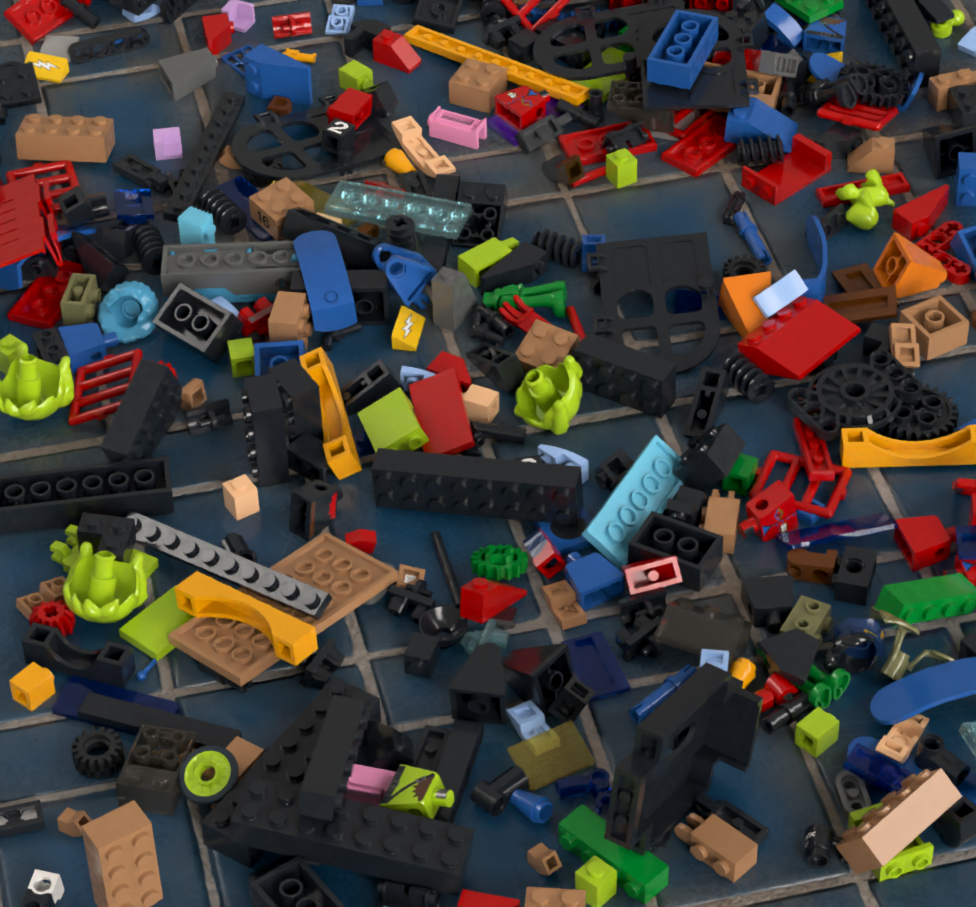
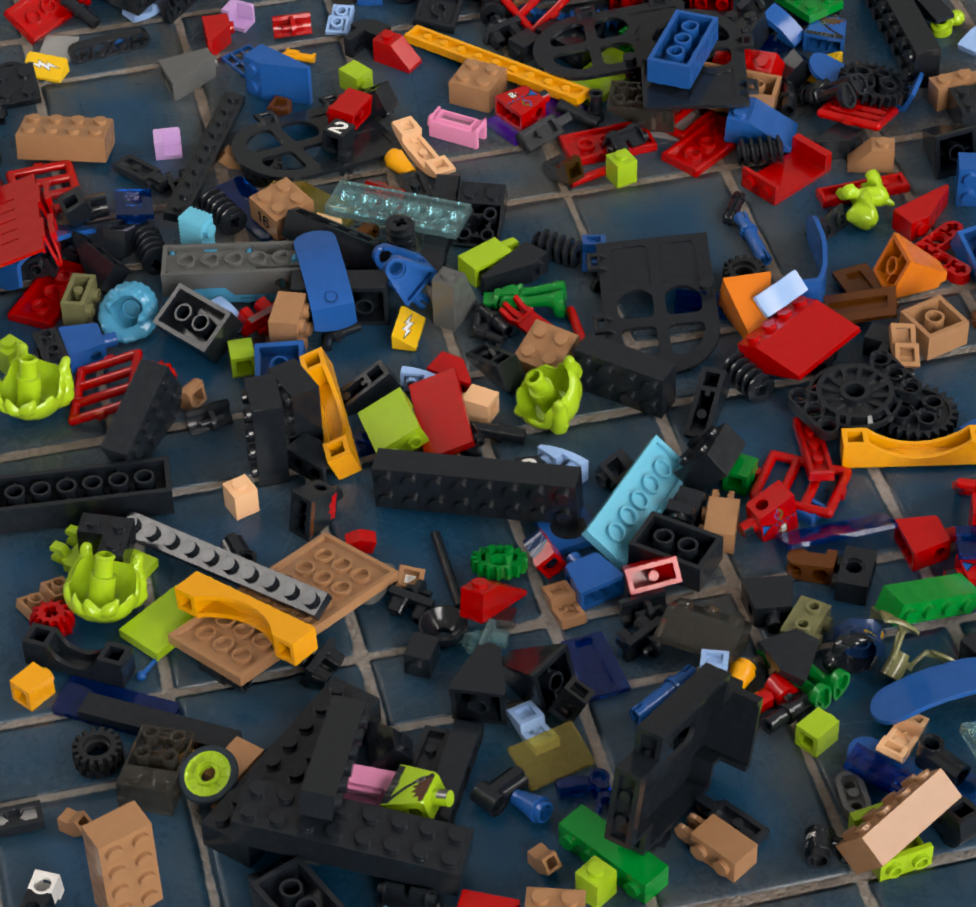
(777, 63): dark grey slope -> none

